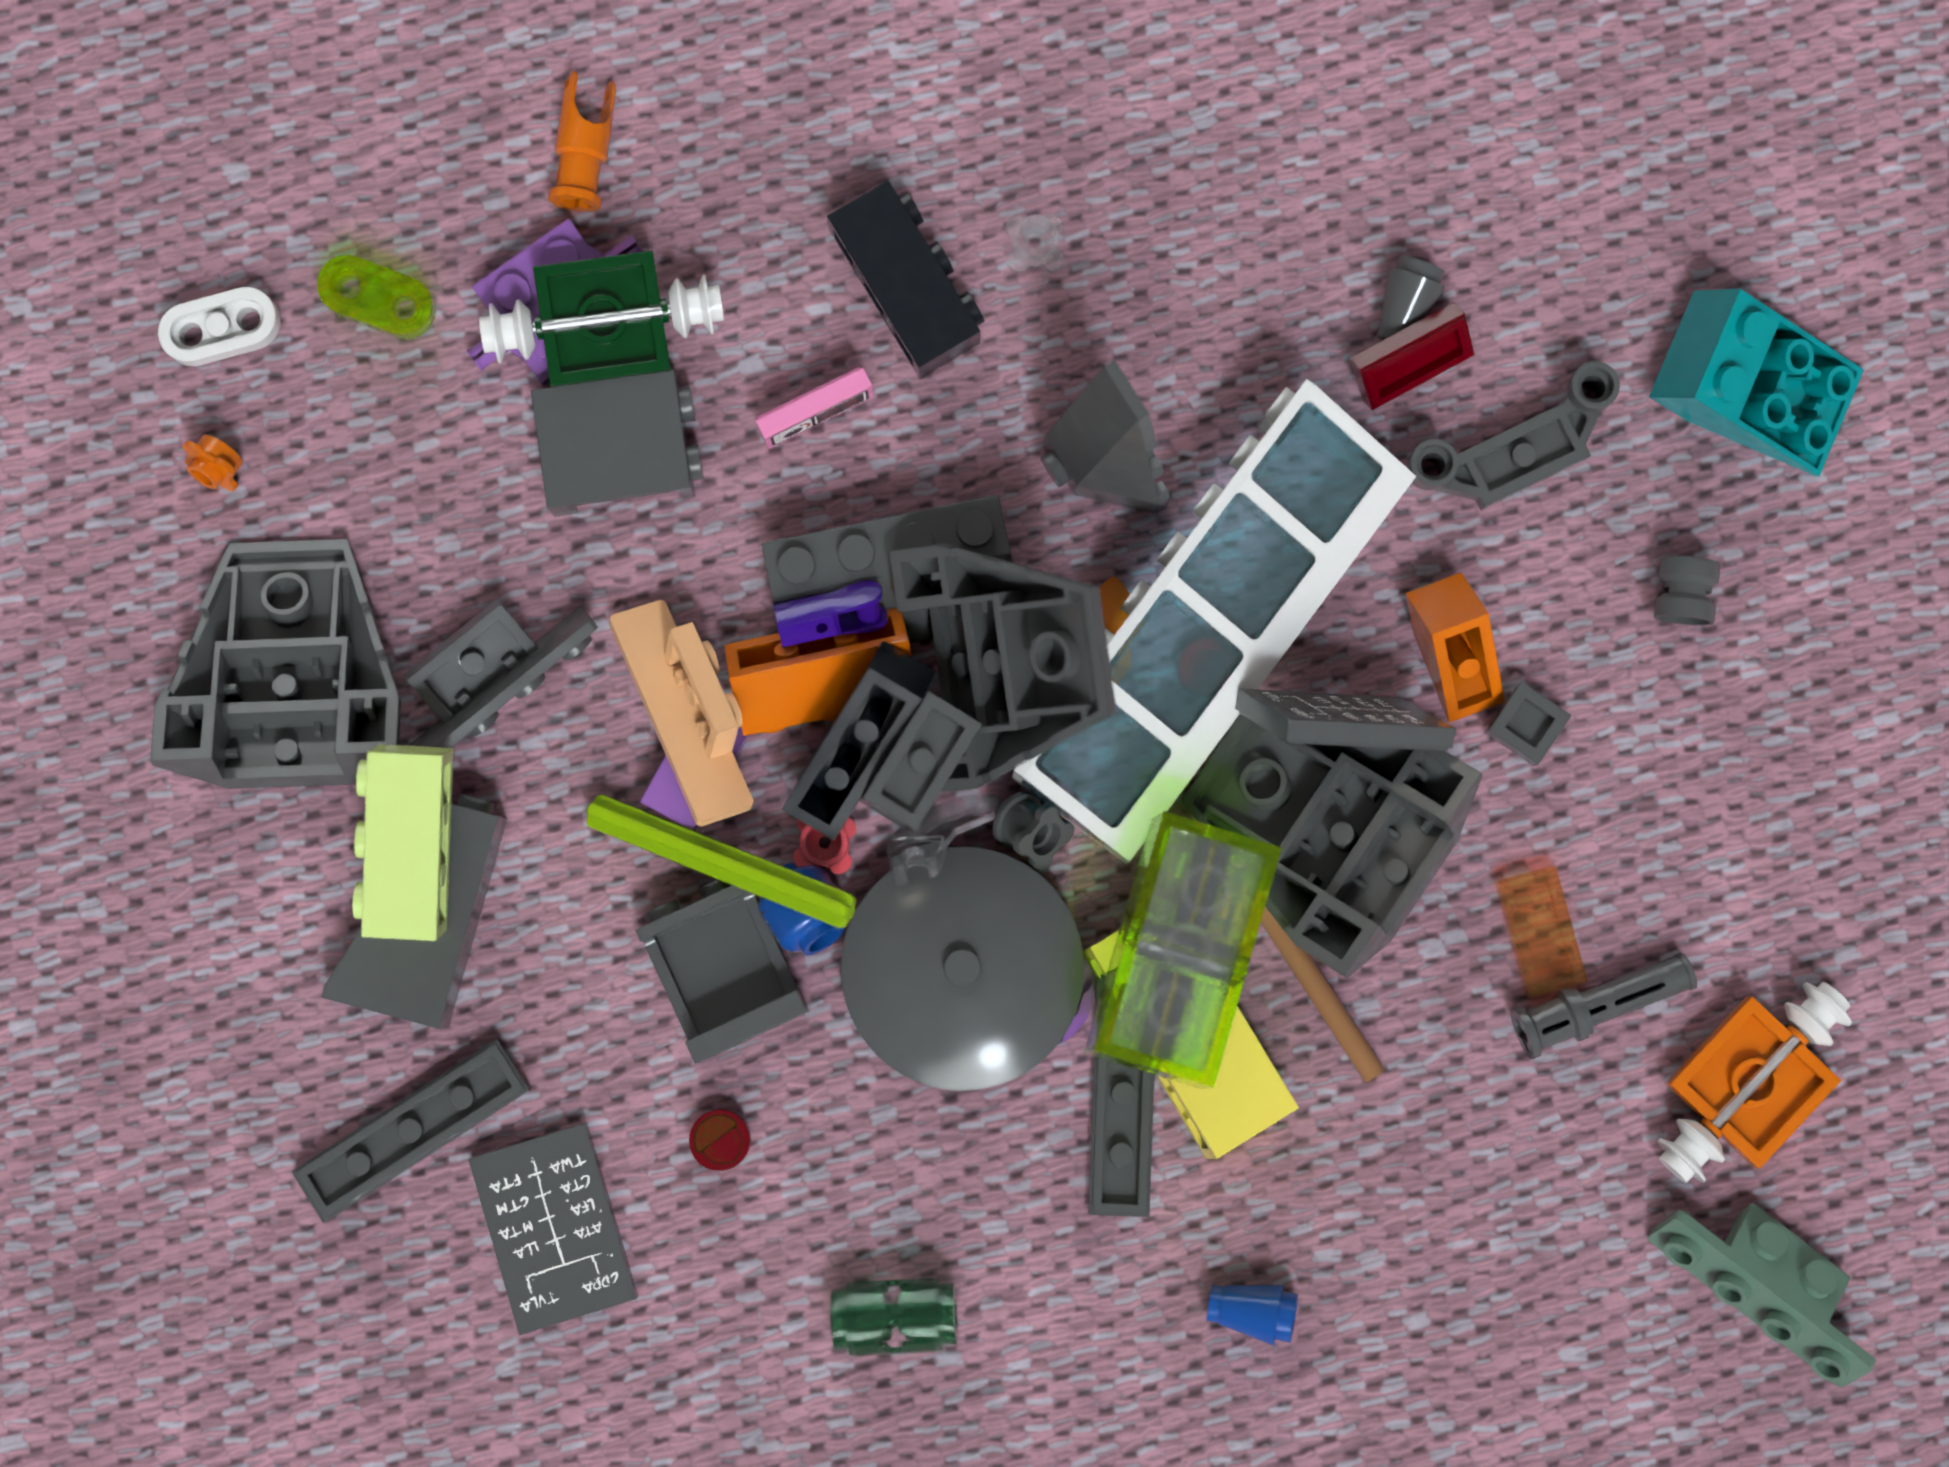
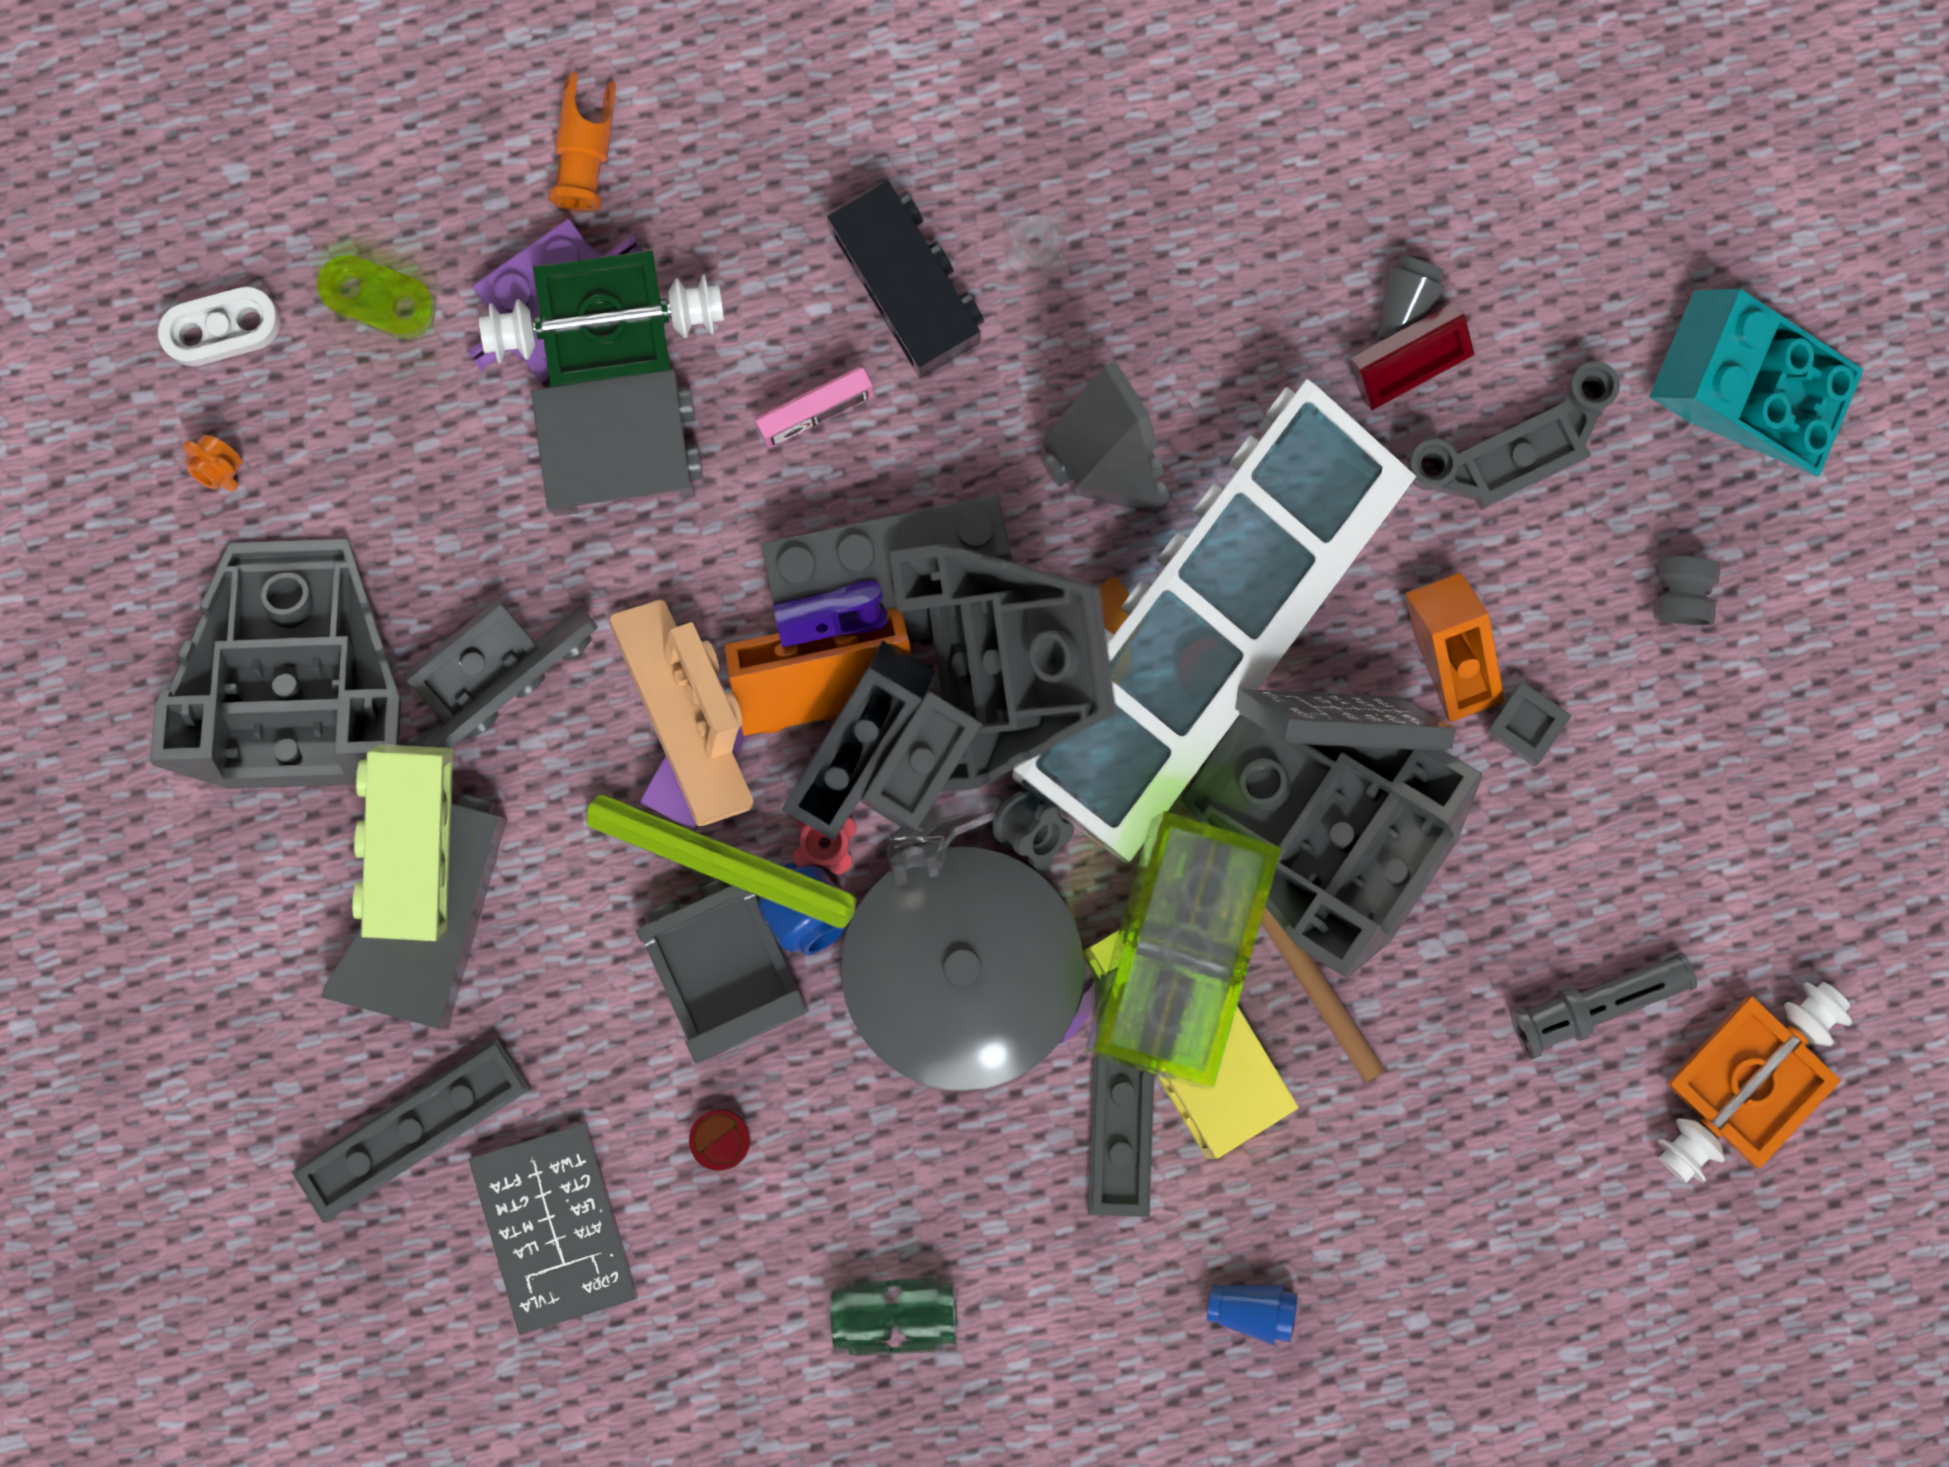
(1541, 931): clear orange tile -> none
(1773, 1283): sand green bracket -> none

